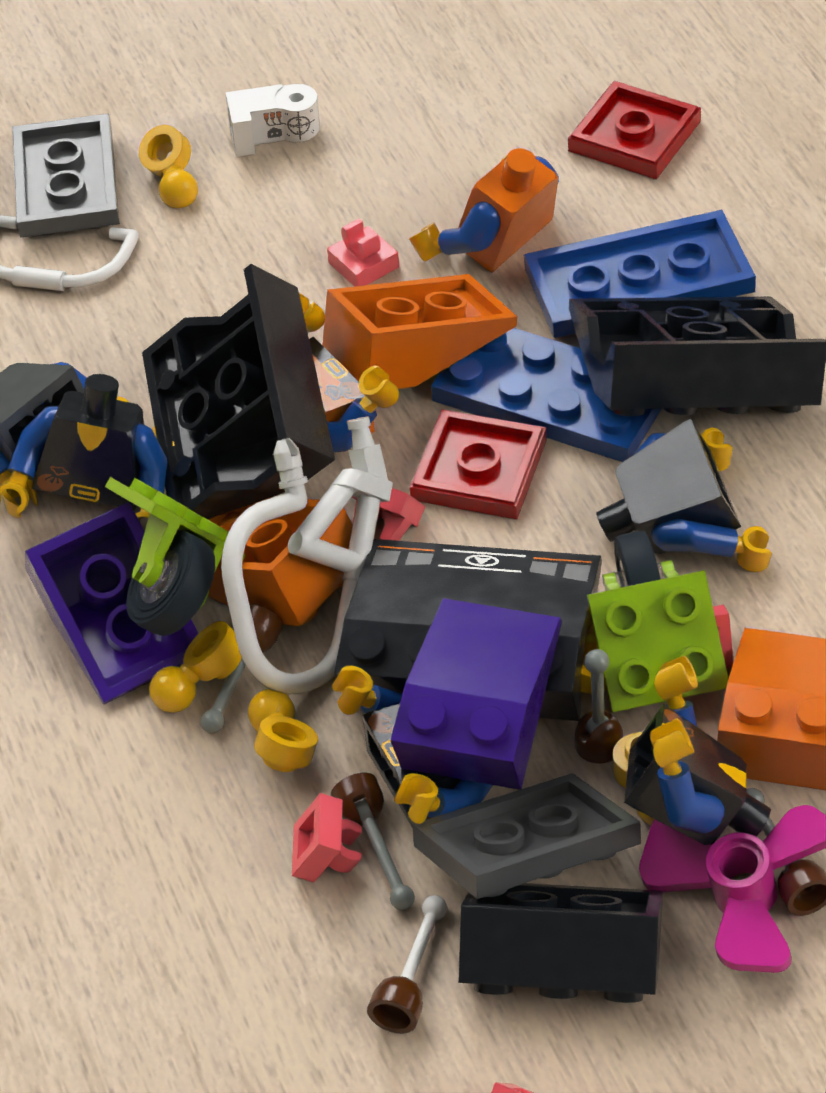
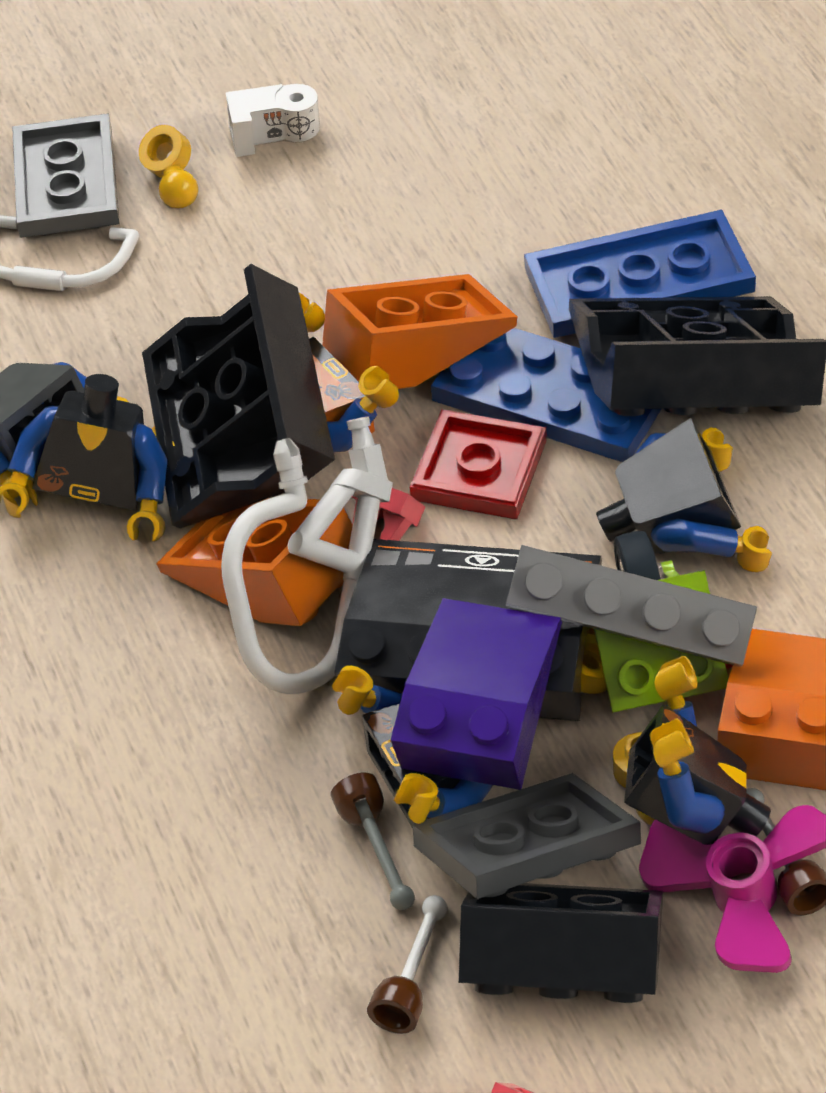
(85, 589): dark purple slope -> none
(173, 560): plate -> none
(208, 656): yellow plate -> none
(268, 628): hinge -> none
(280, 738): yellow plate -> none
(320, 837): coral tile -> none
(362, 255): coral tile -> none
(500, 214): orange torso -> none
(600, 724): hinge -> none
(631, 606): none -> light grey plate
(634, 129): red tile -> none

